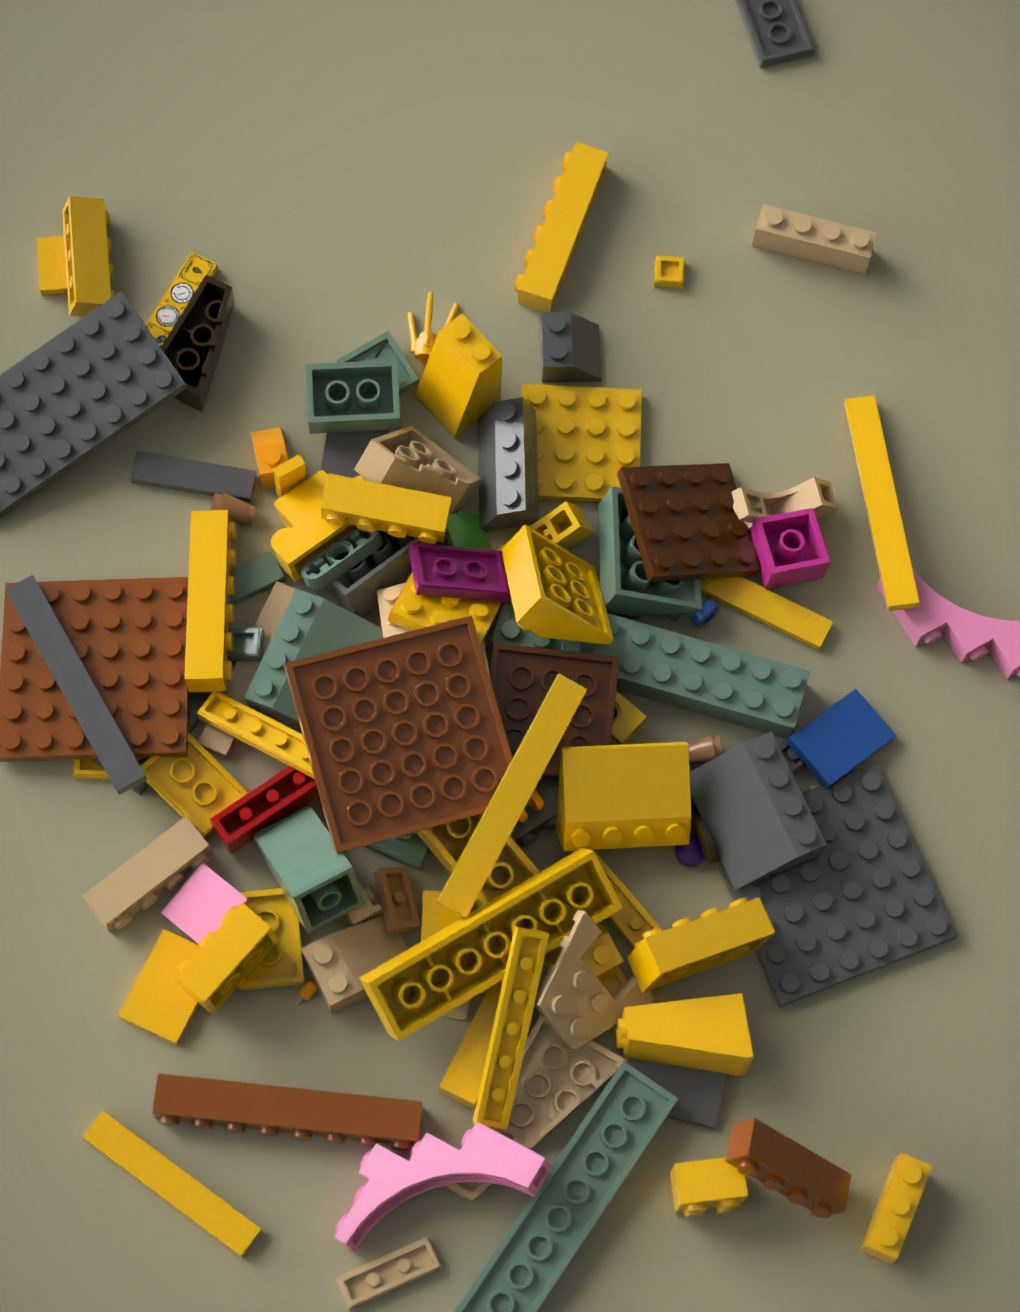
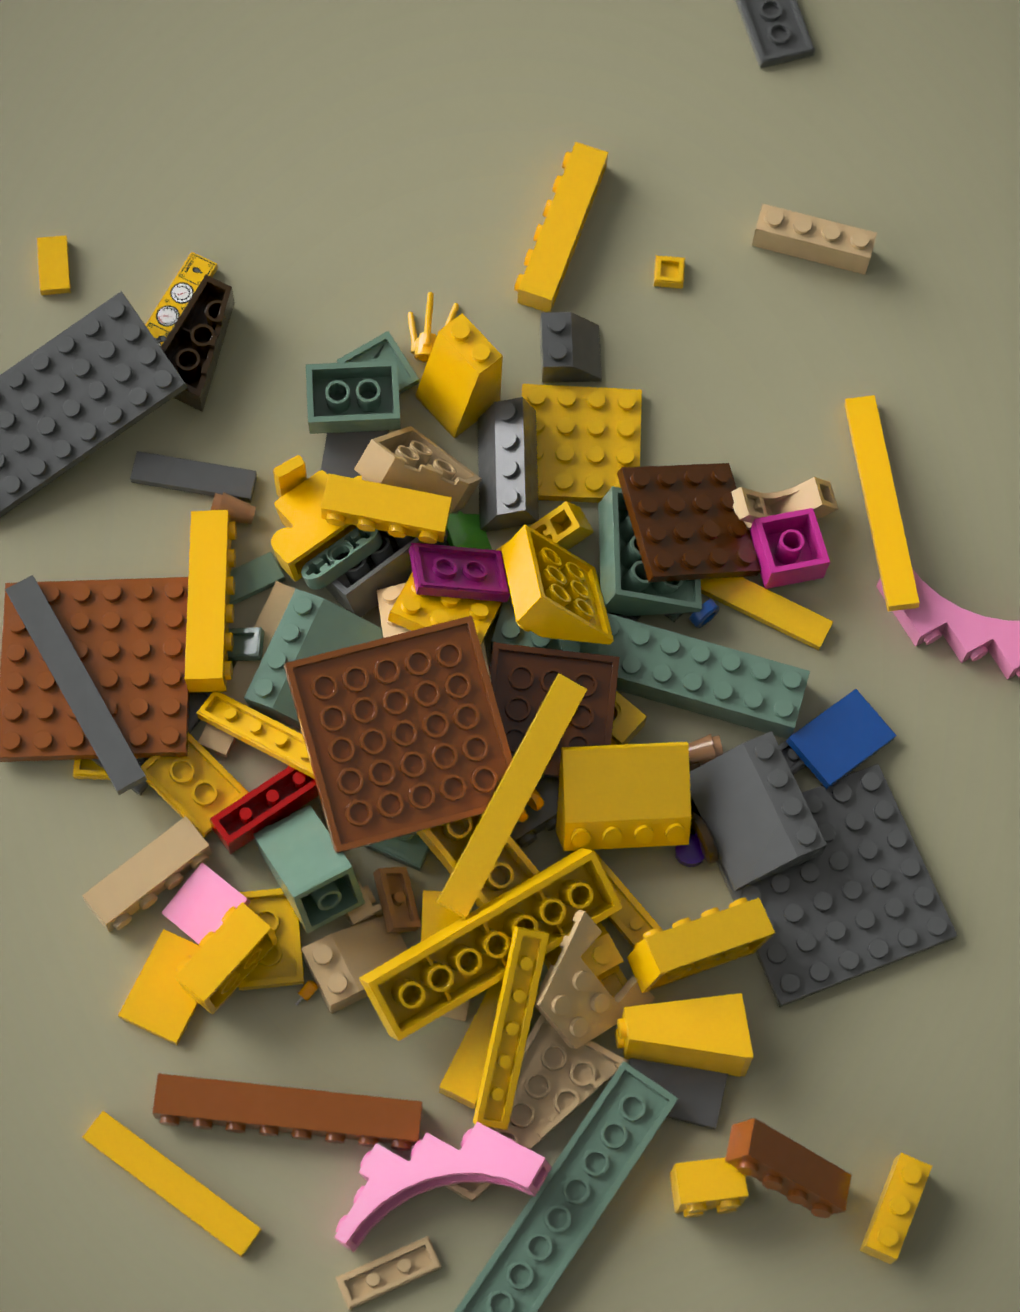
(87, 254): yellow brick -> none
(269, 453): light orange slope -> none

